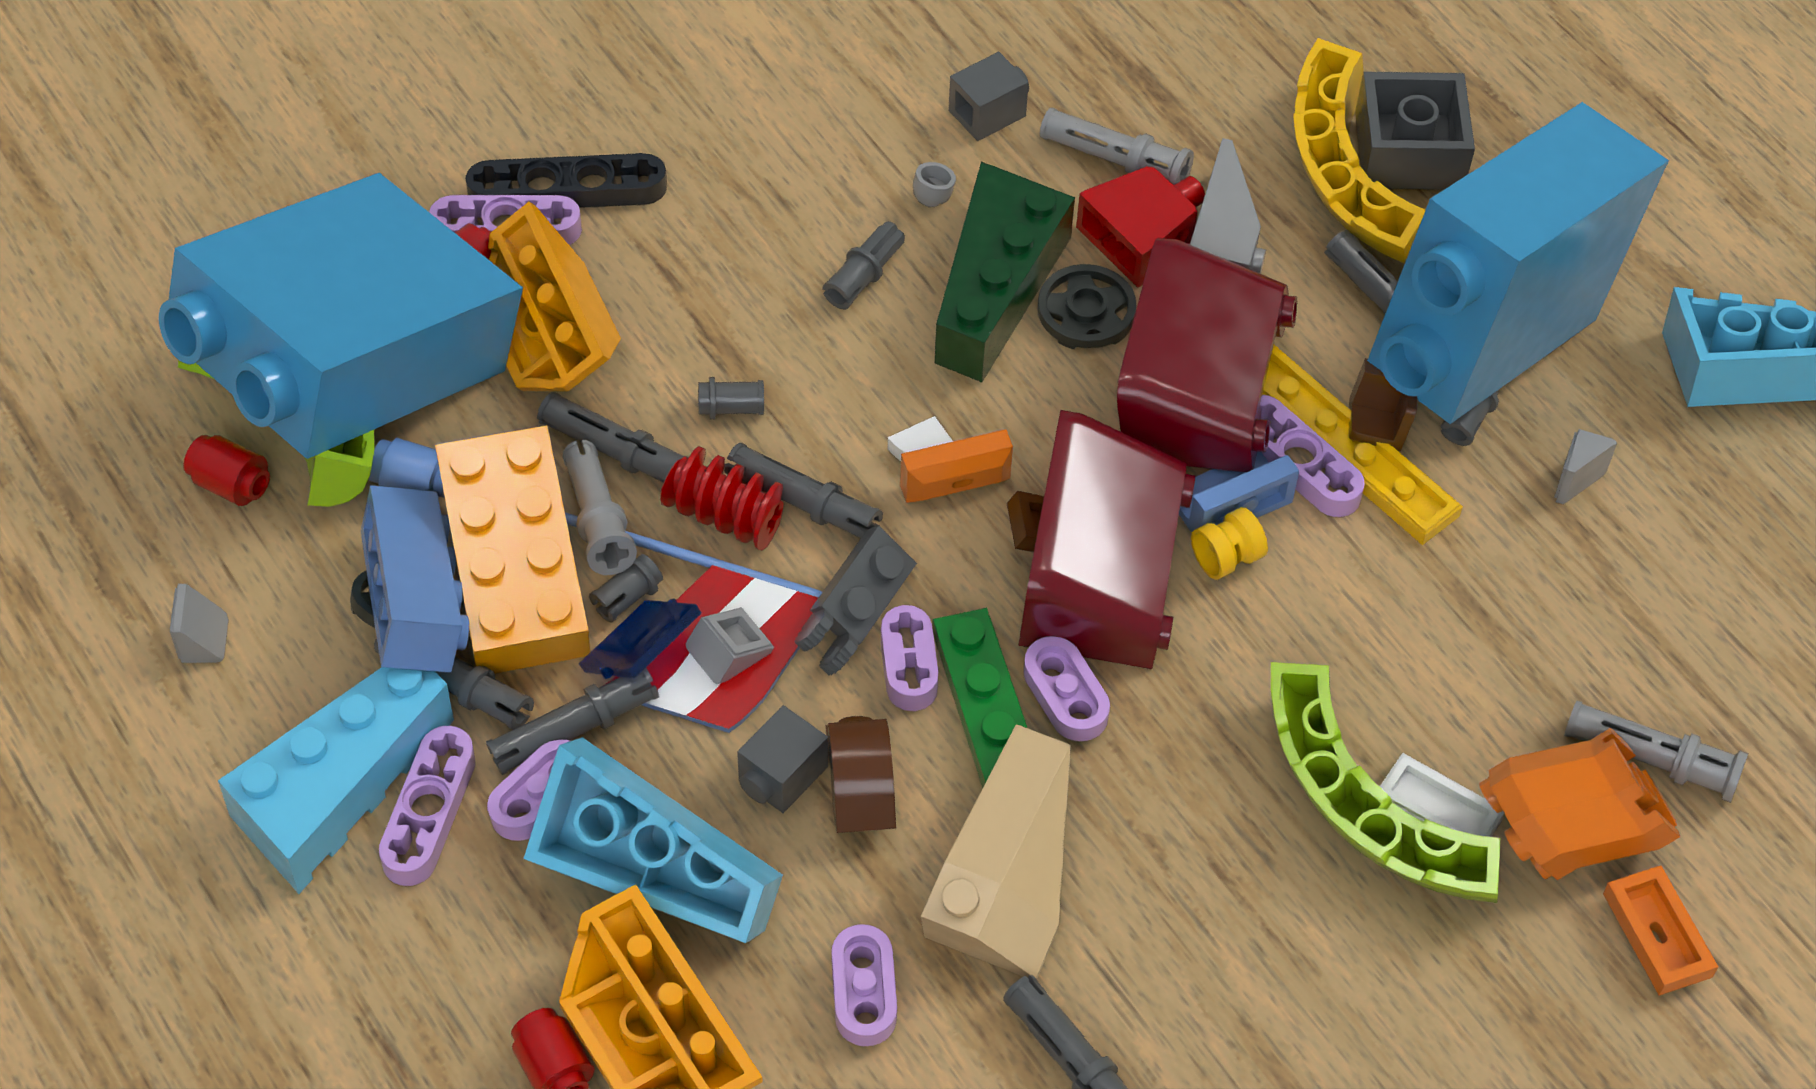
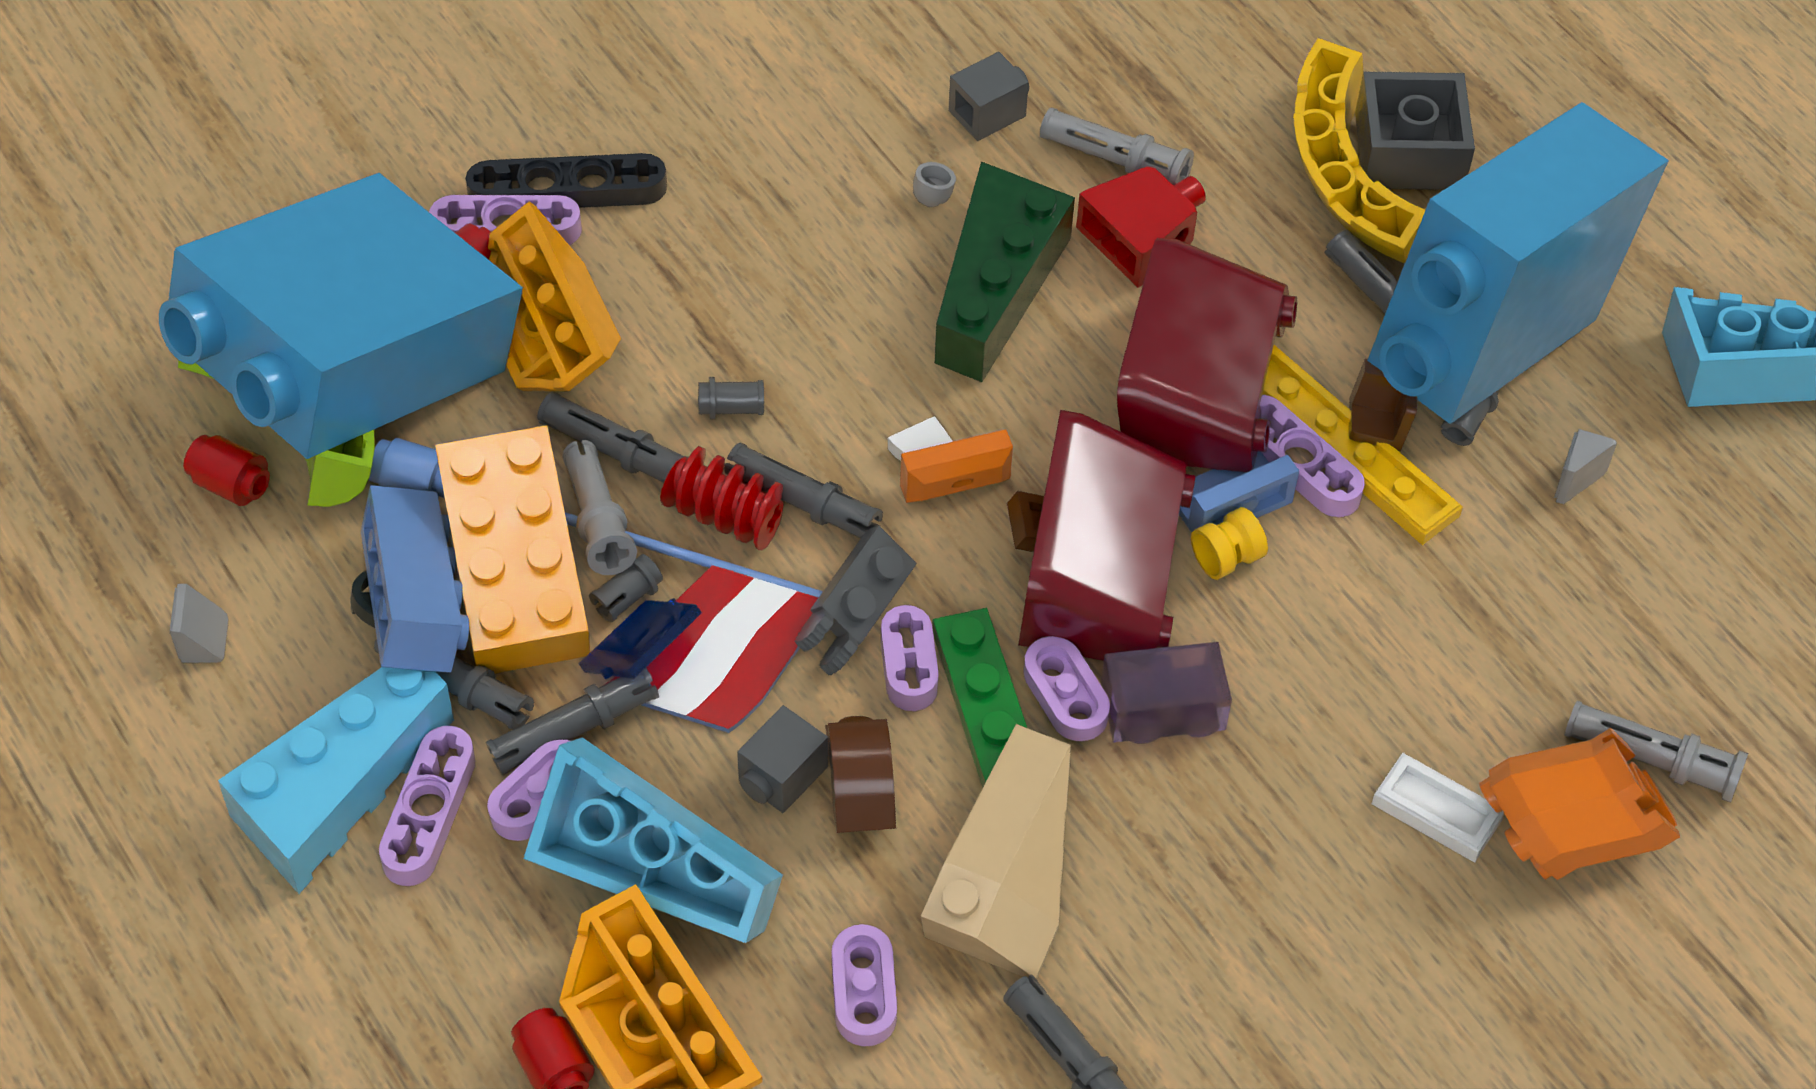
(727, 644): light grey slope -> none
(863, 265): dark grey axle -> none
(1085, 309): pearl dark grey wheel -> none
(1166, 692): none -> clear purple brick
(1228, 216): light grey slope -> none
(1359, 808): lime brick -> none
(1649, 904): orange piece -> none

